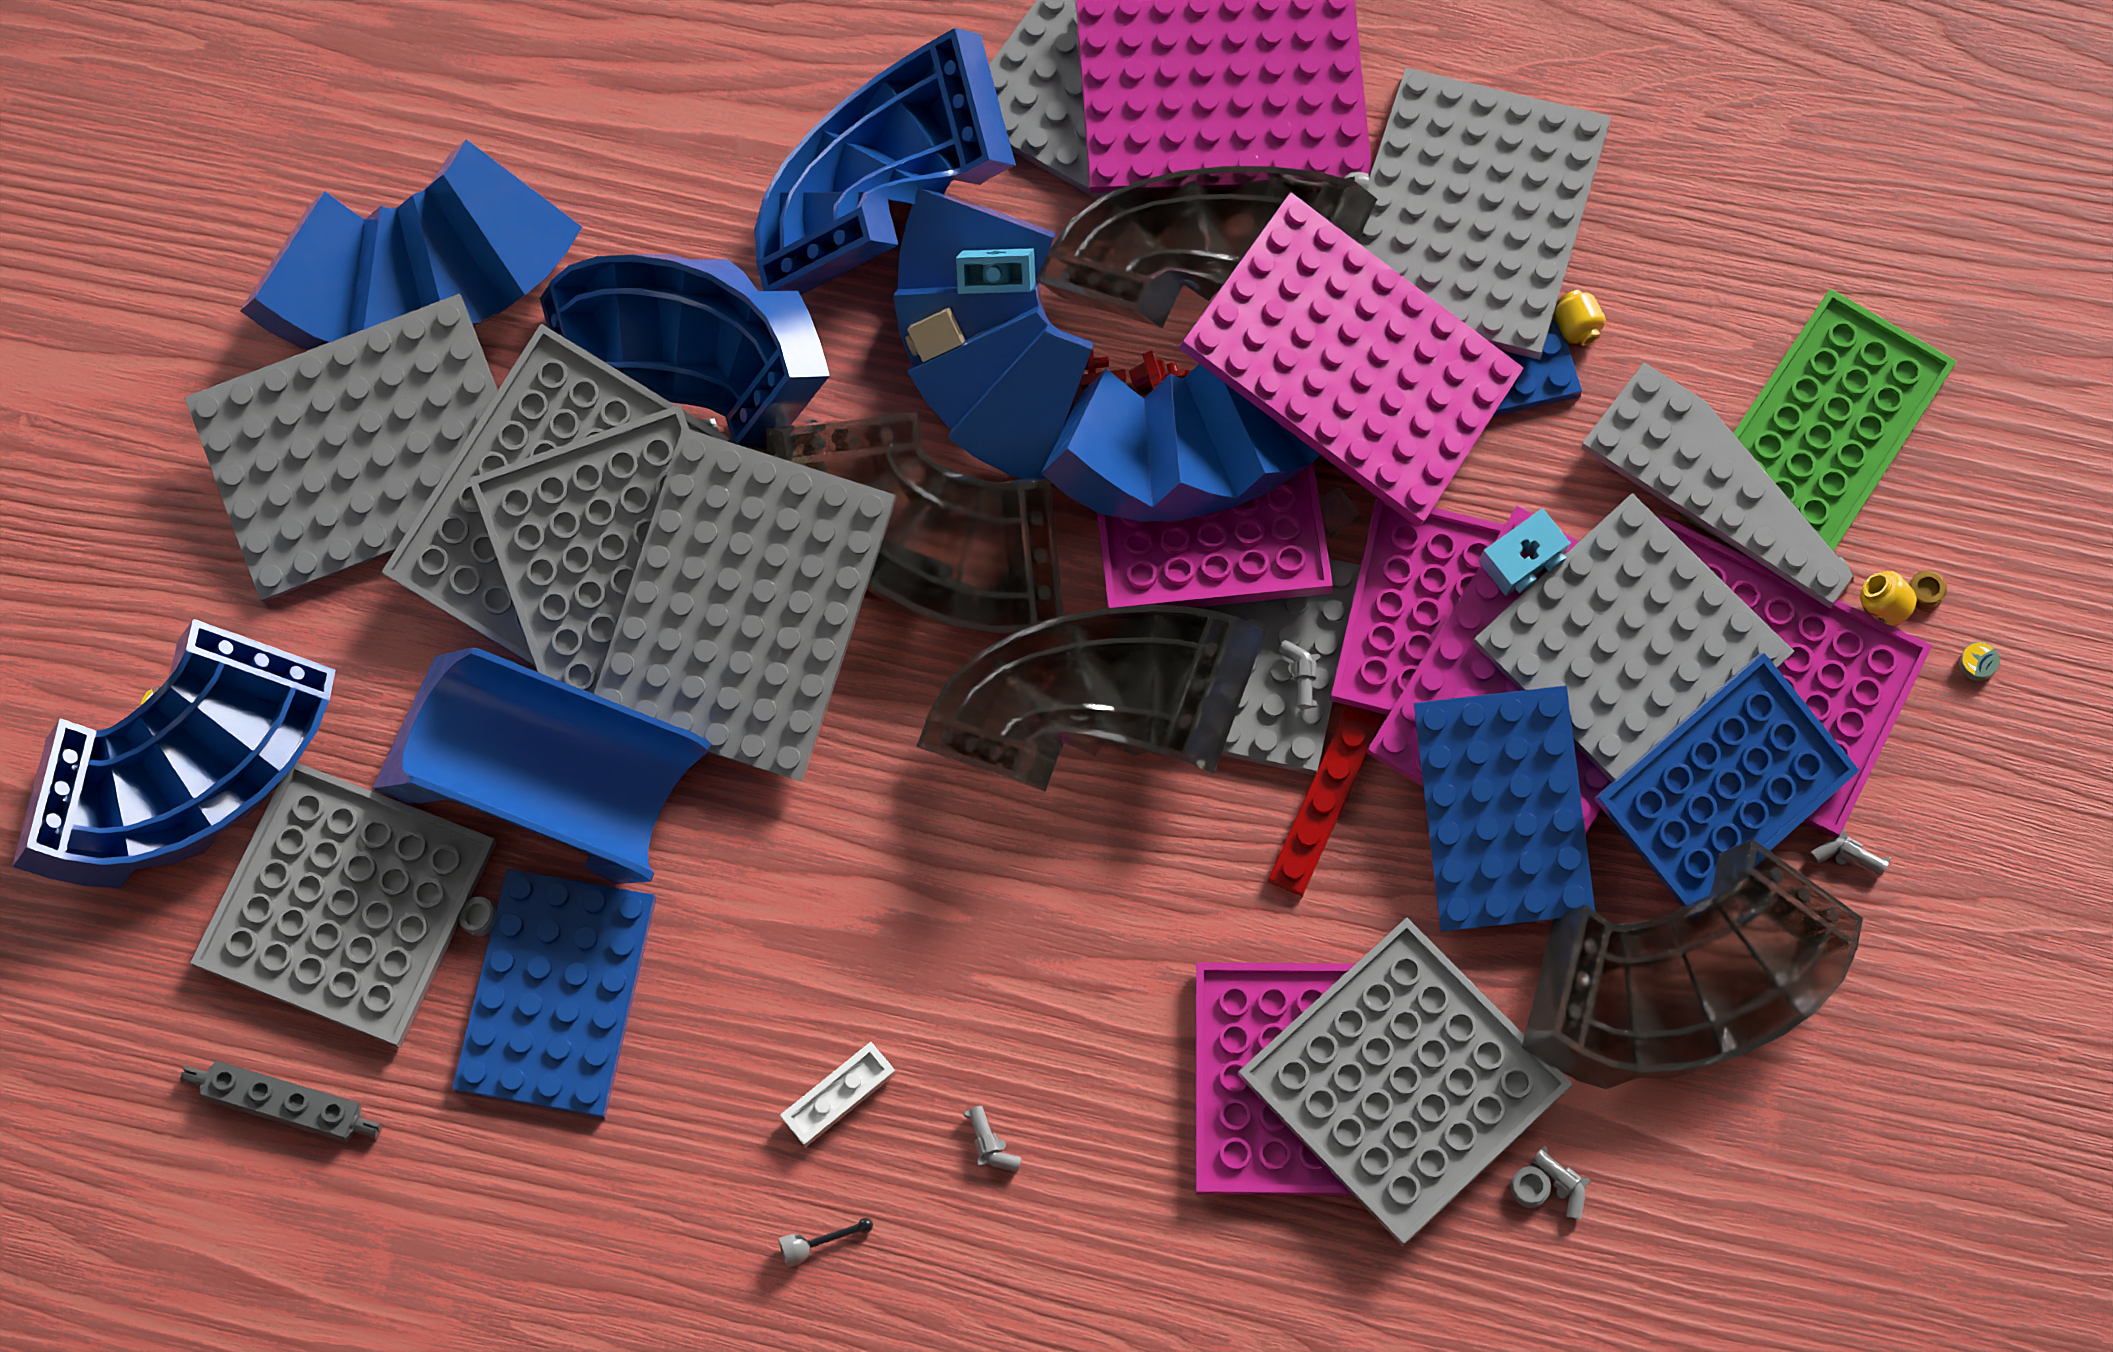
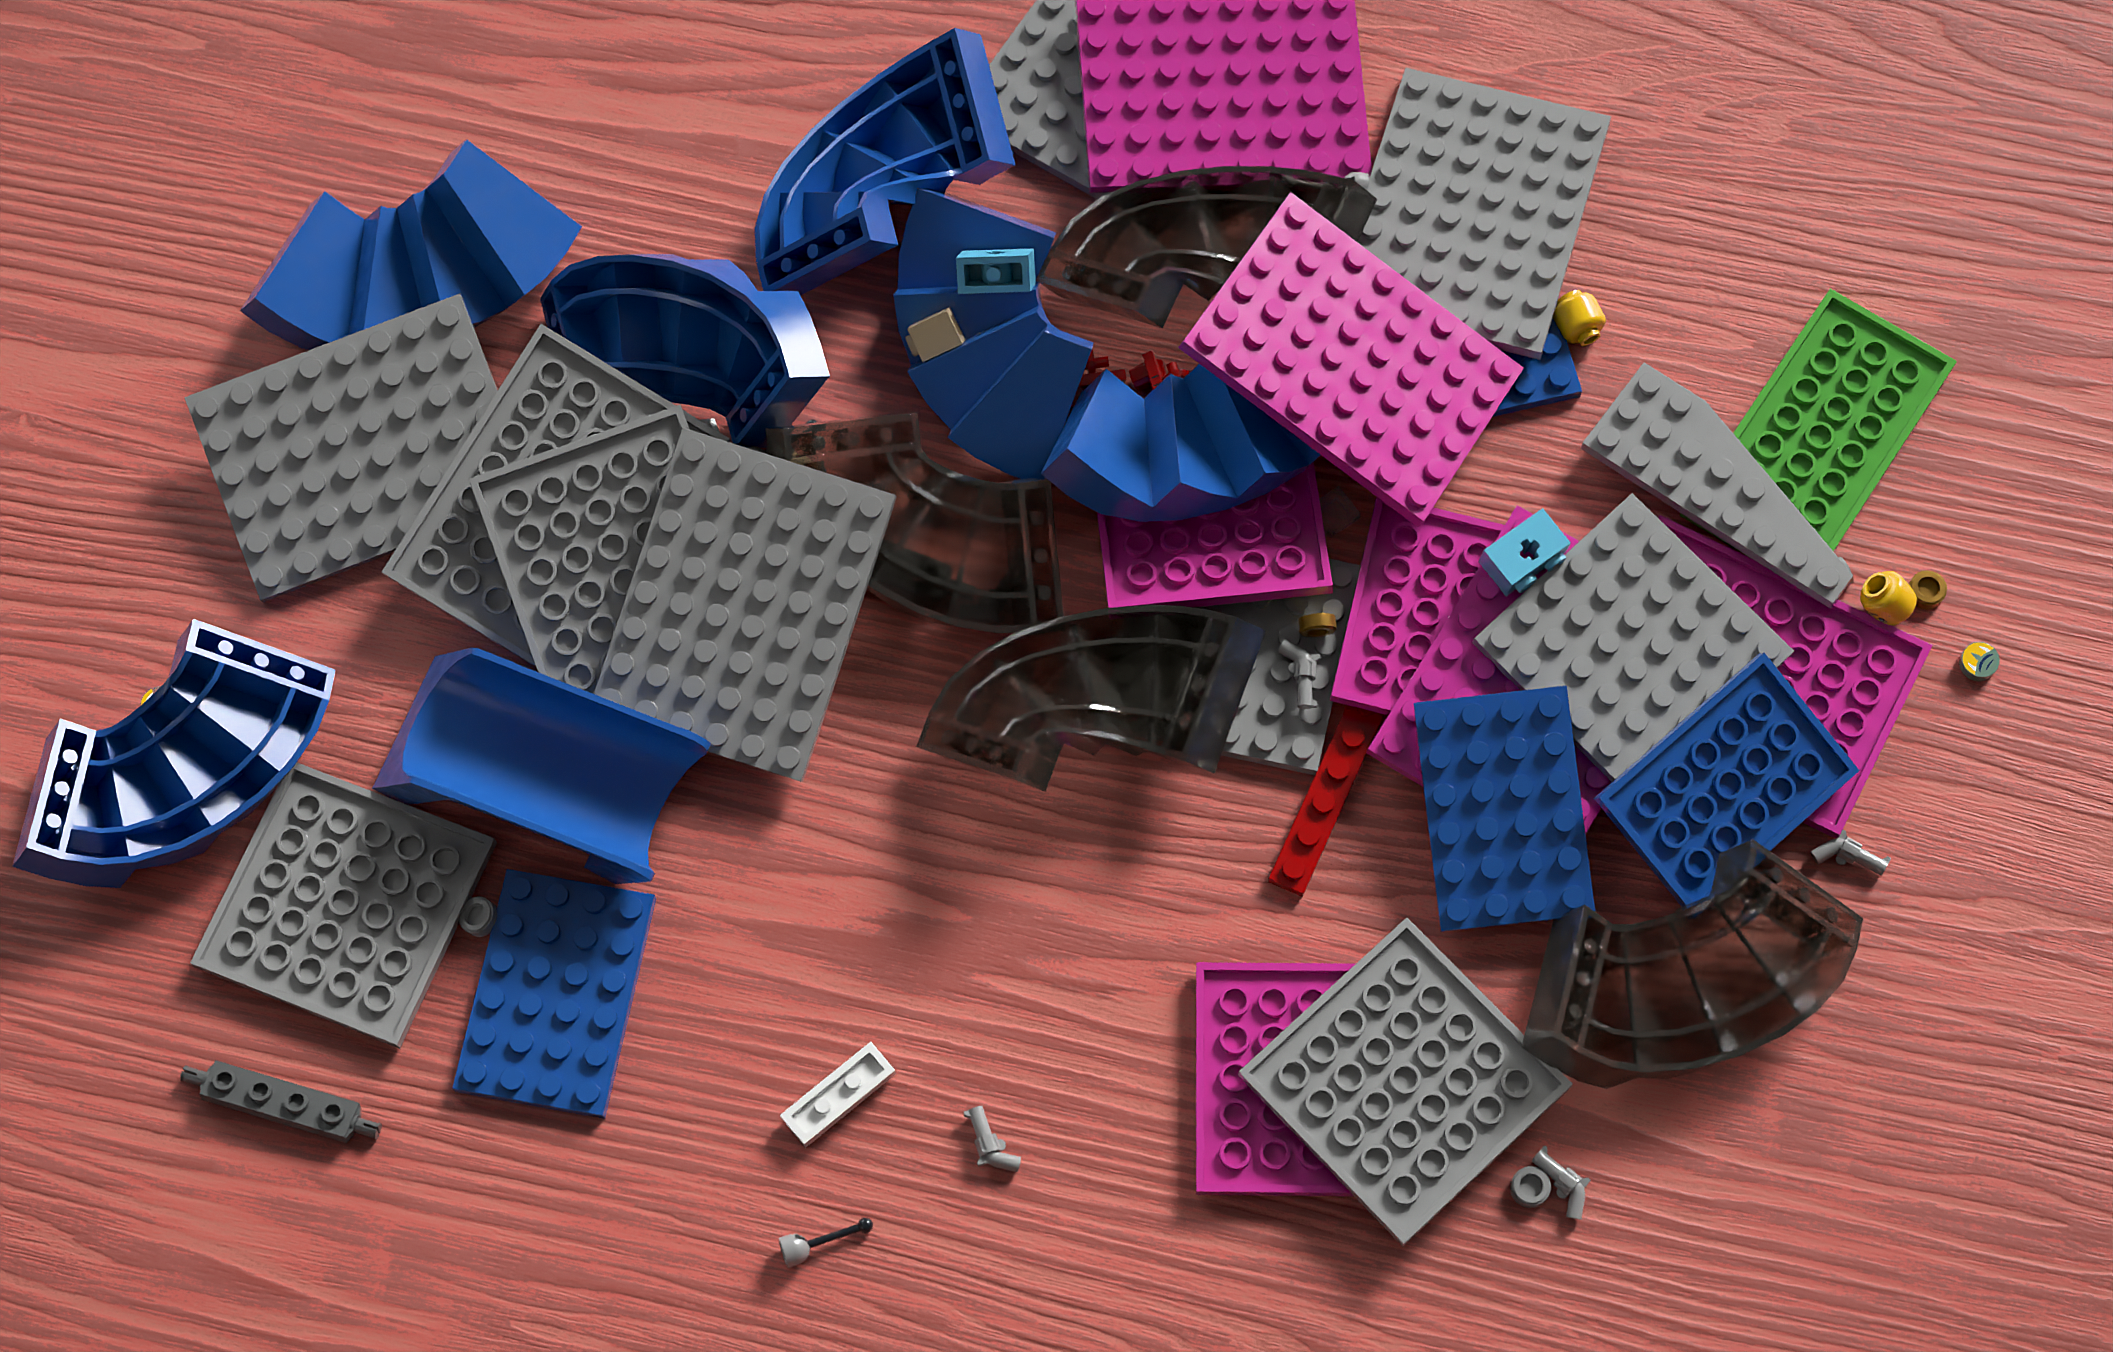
(1317, 624): none -> pearl gold tile

